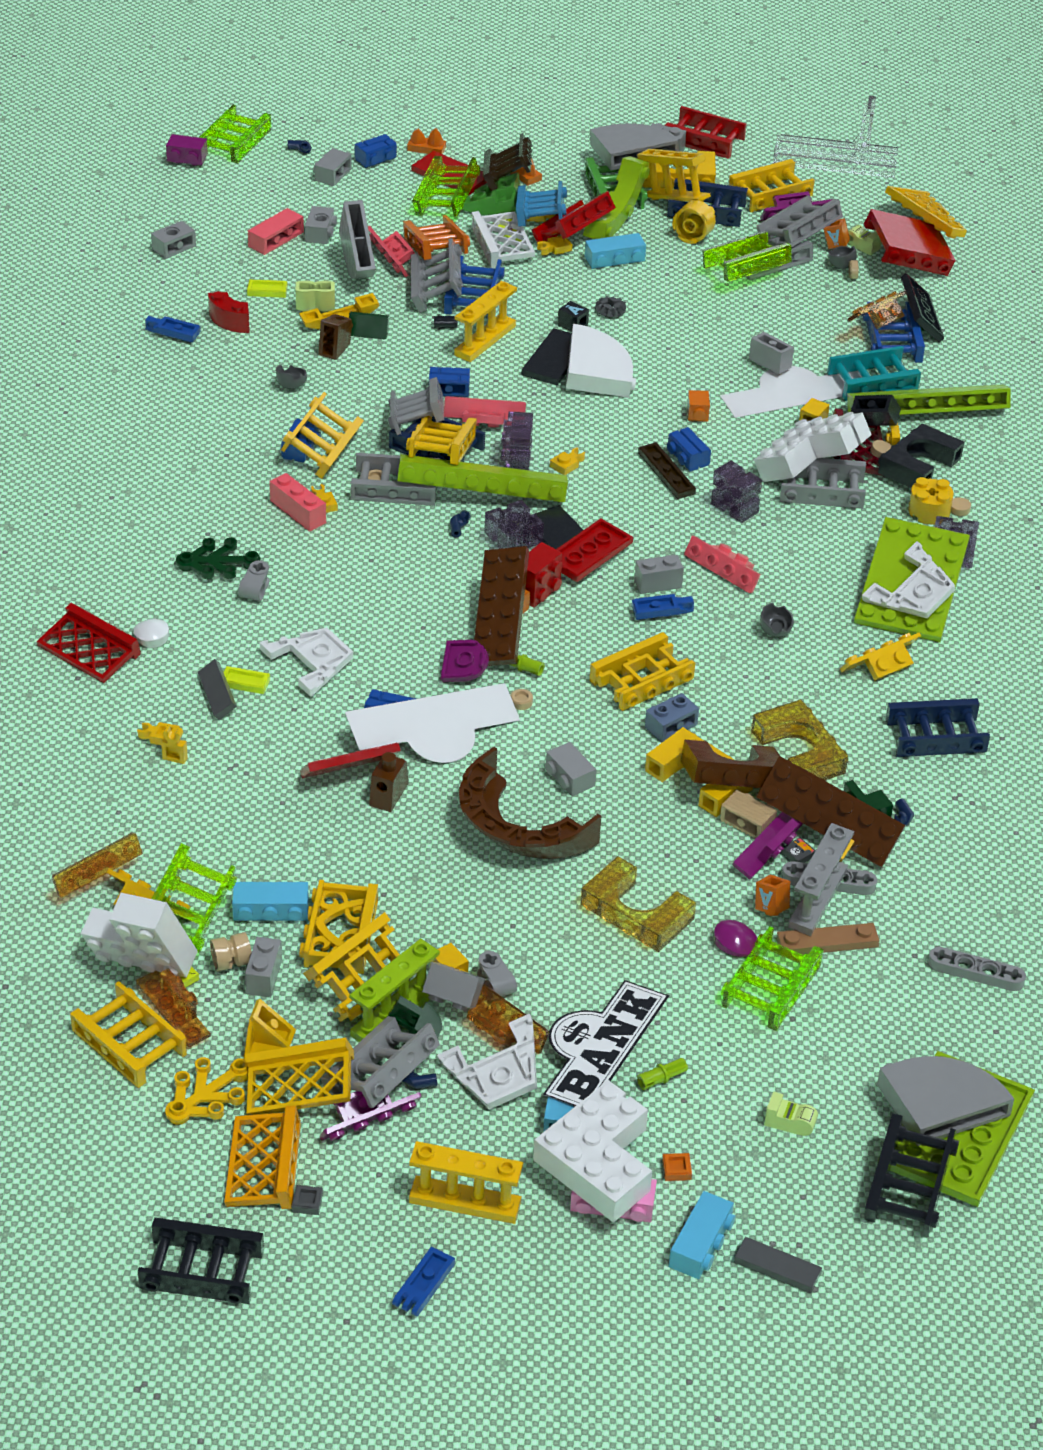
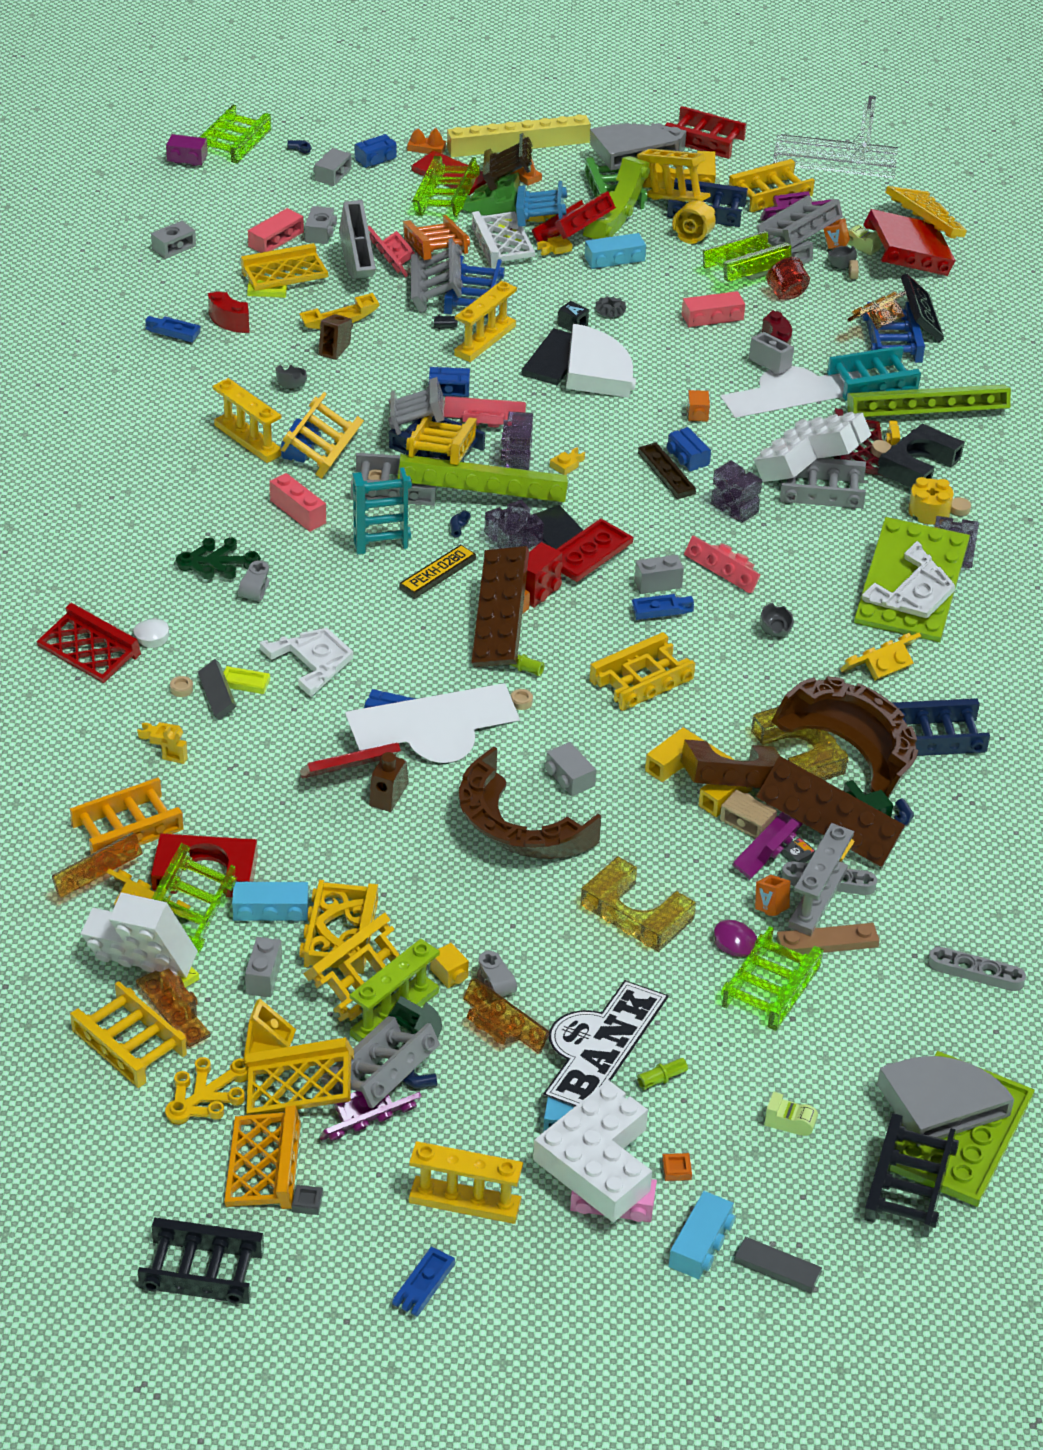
(145, 828): none -> light orange fence
(181, 686): none -> tan tile
(224, 850): none -> red arch
(231, 951): tan wheel -> none
(238, 429): none -> yellow fence
(288, 259): none -> yellow fence
(315, 295): yellowish green brick -> none
(328, 498): yellow plate -> none
(362, 504): none -> teal fence
(369, 325): dark green slope -> none
(437, 571): none -> tile
(453, 985): light grey brick -> none
(463, 661): magenta tile -> none
(499, 137): none -> light yellow brick
(501, 1074): white wing -> none
(671, 716): sand blue brick -> none
(713, 309): none -> coral brick
(778, 326): none -> dark red brick
(788, 278): none -> clear red wheel
(814, 409): yellow brick -> none
(858, 717): none -> reddish brown windscreen
(877, 409): black brick -> none

